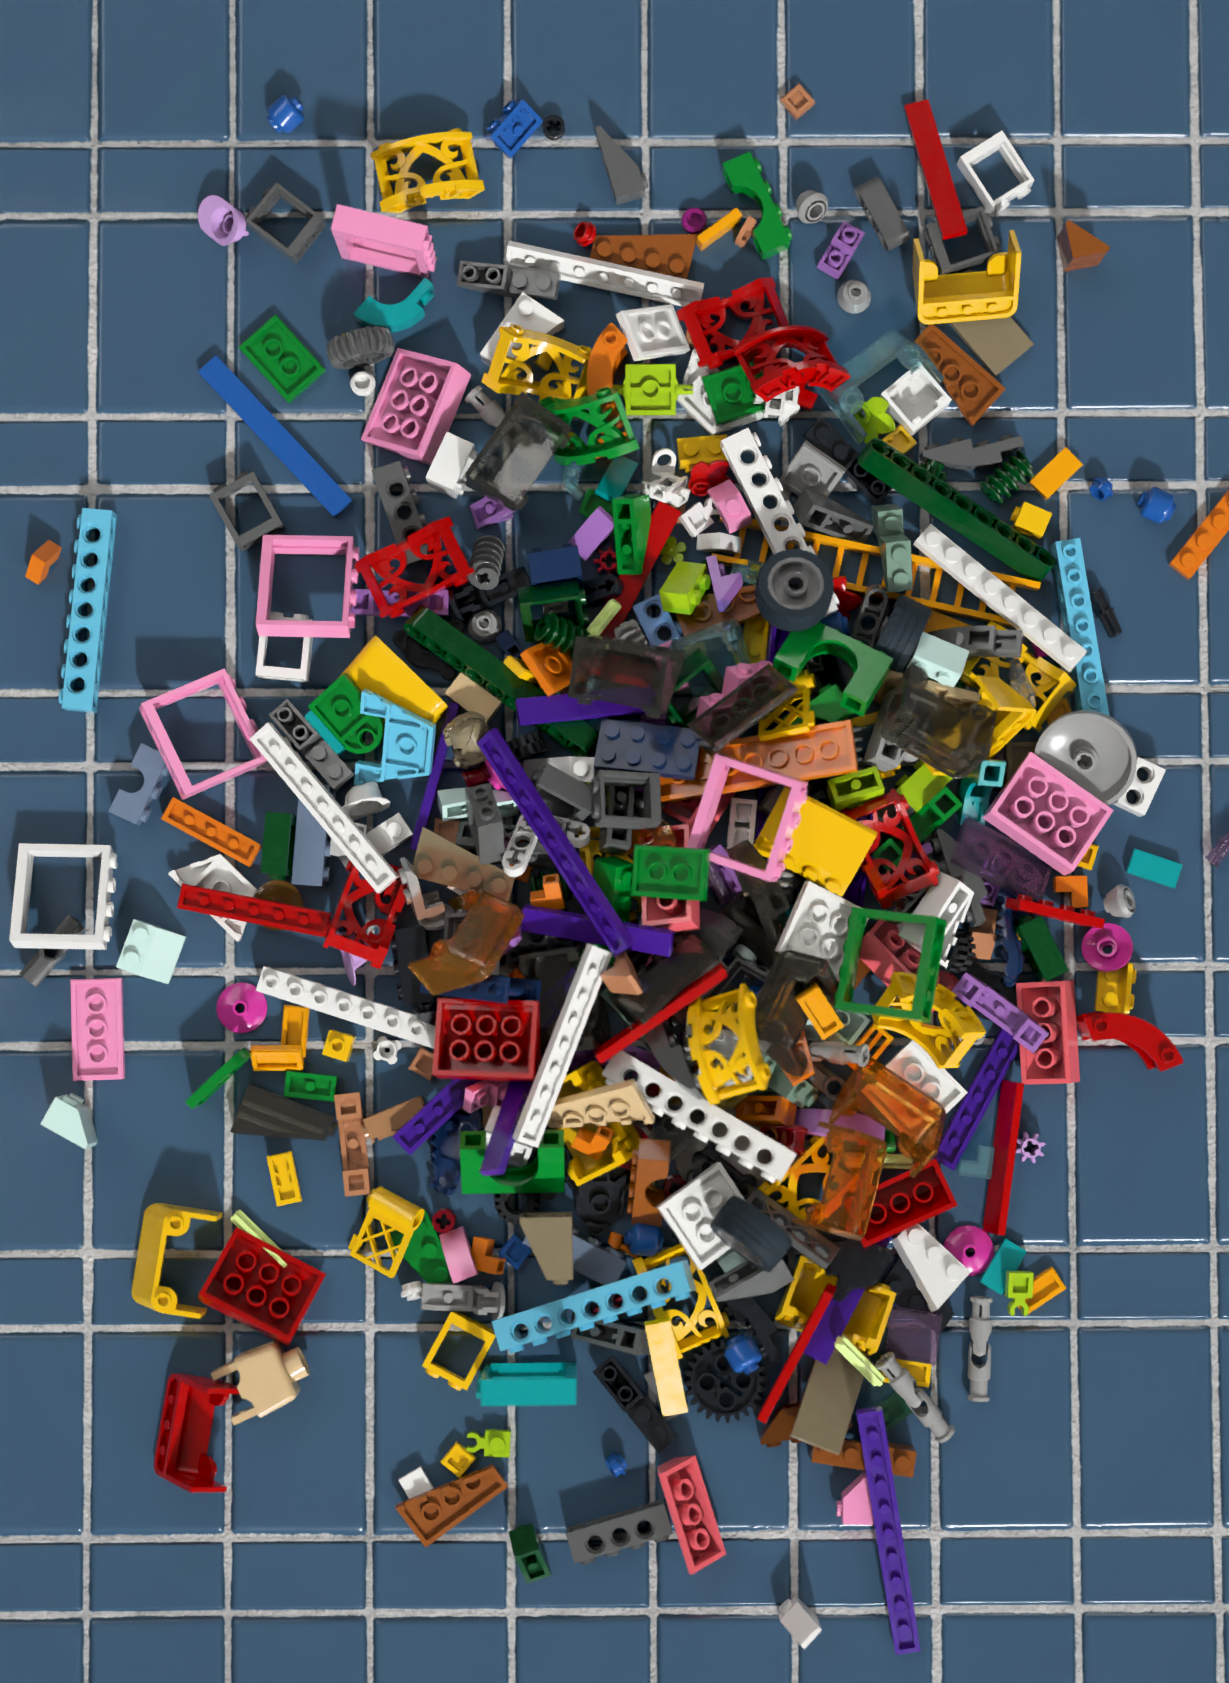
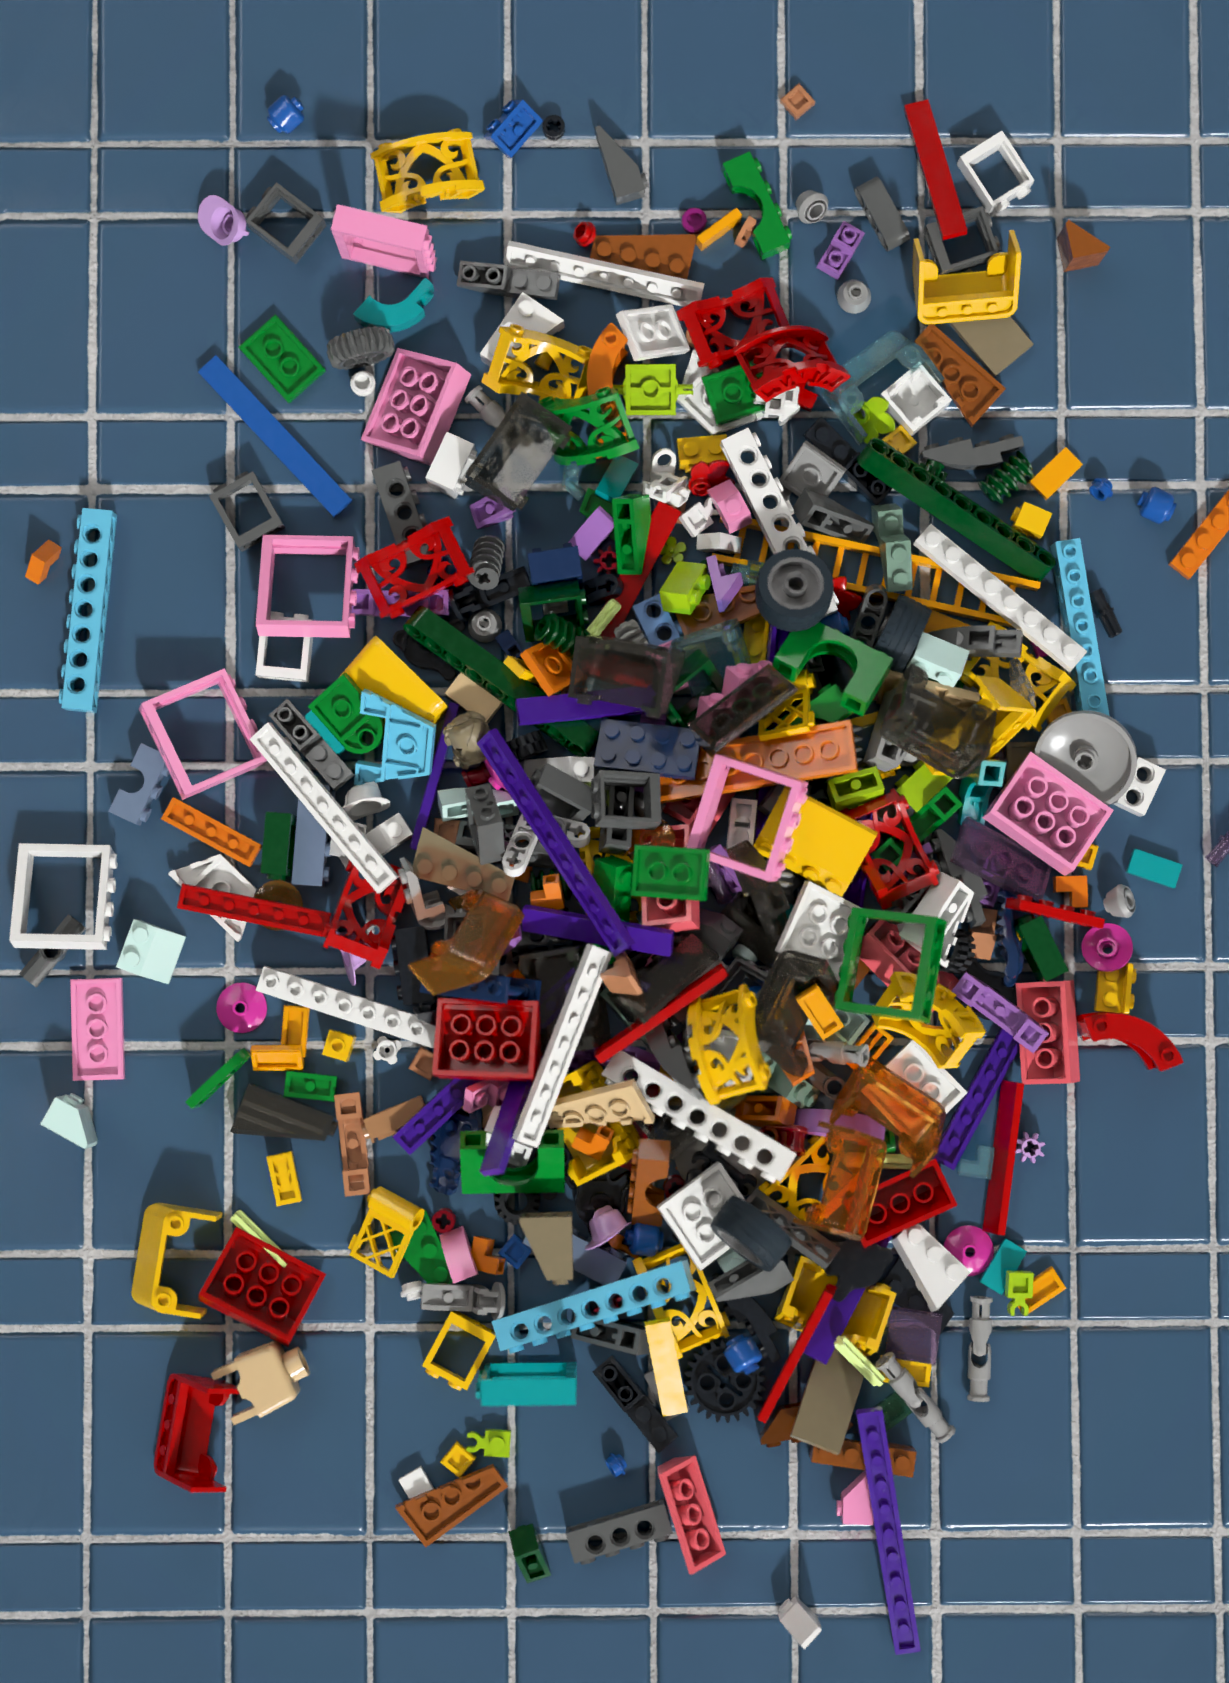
(605, 1225): none -> lavender piece

